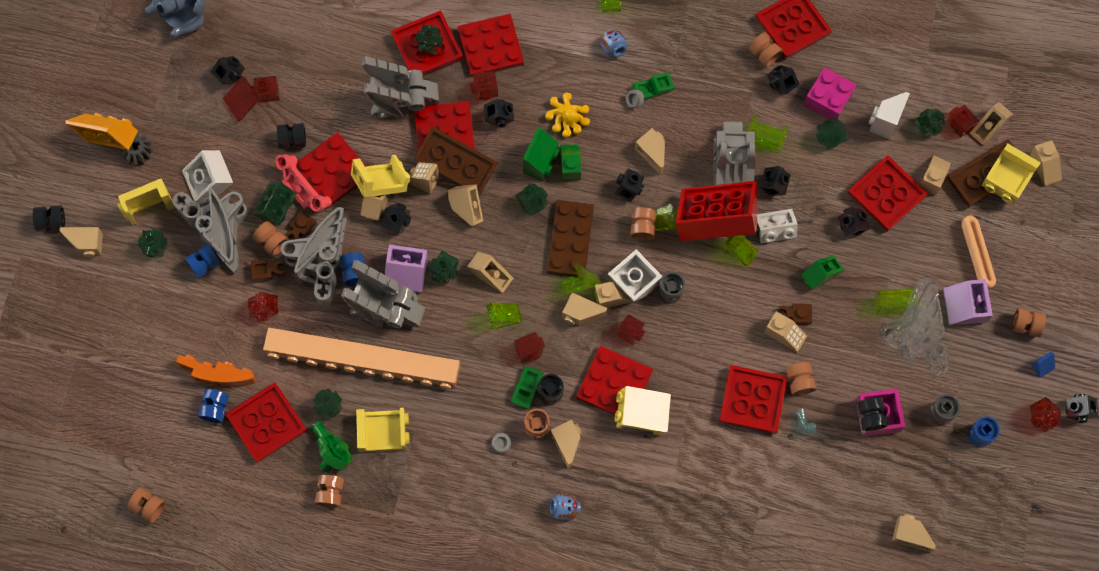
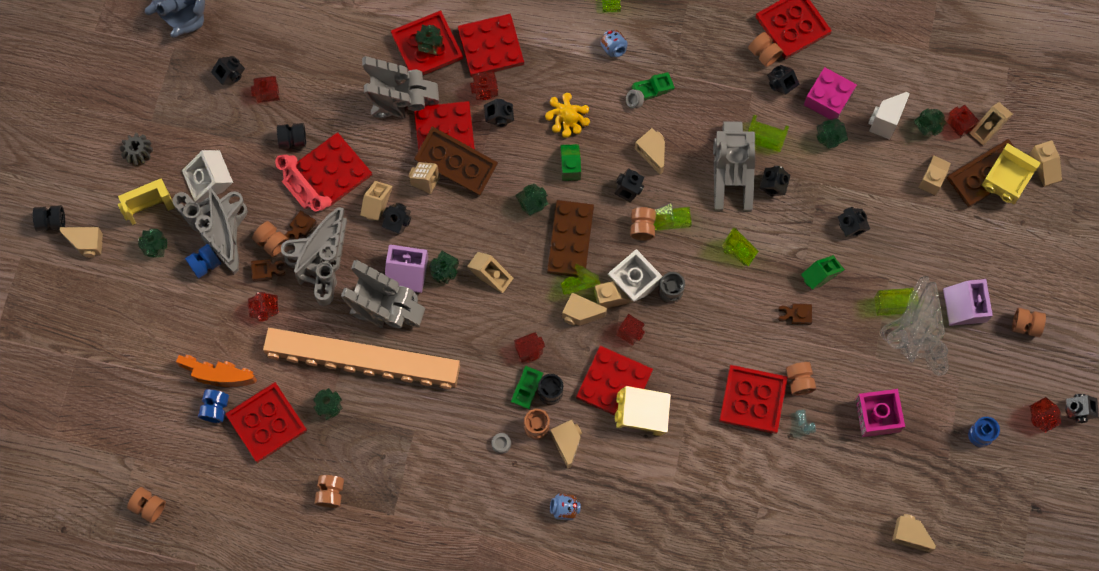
(104, 130): light orange slope -> none
(241, 98): clear red piece -> none
(274, 203): clear green brick -> none
(332, 449): green pin -> none
(346, 261): blue wheel -> none
(380, 179): light yellow panel -> none
(382, 430): light yellow panel -> none
(466, 203): tan slope -> none
(503, 314): clear neon green slope -> none
(540, 155): green slope -> none
(717, 211): red slope -> none
(777, 226): white bracket -> none
(785, 332): tan slope -> none
(872, 413): black wheel -> none
(887, 193): red plate -> none
(944, 409): dark grey wheel -> none
(978, 250): light nougat piece -> none
(1044, 365): blue slope -> none

